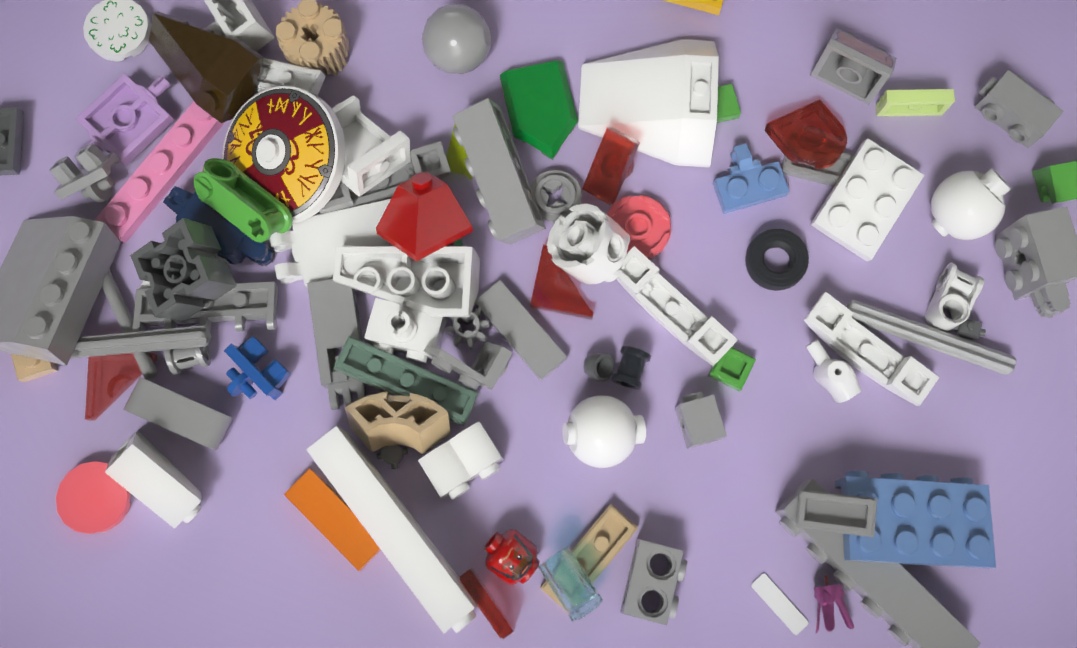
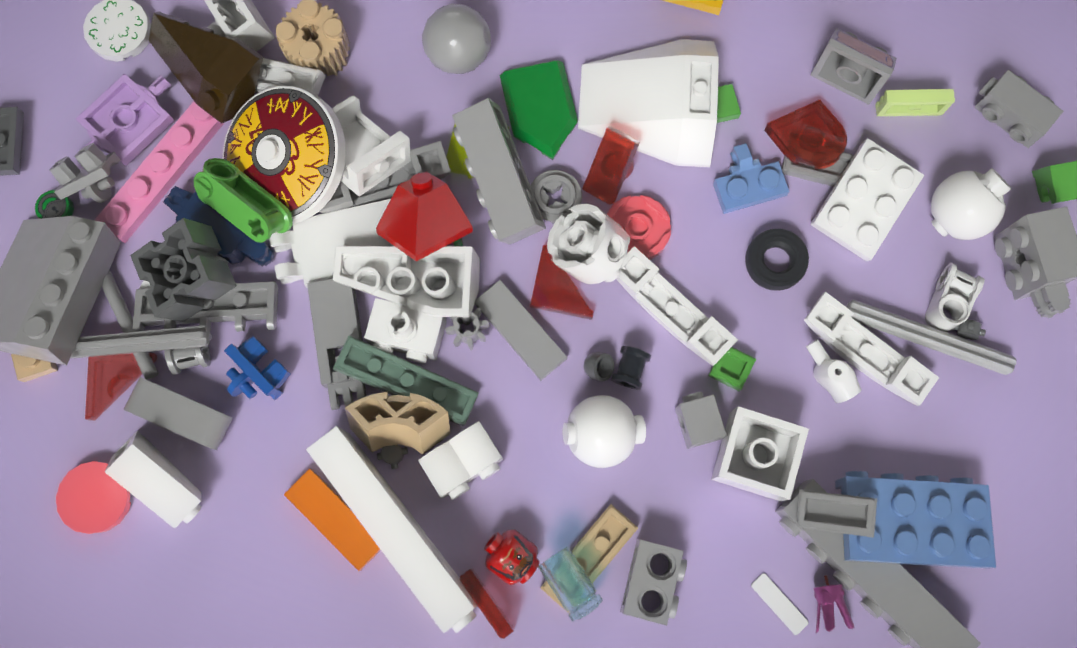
(51, 206): none -> tile
(485, 370): light grey bracket -> none
(760, 454): none -> white brick

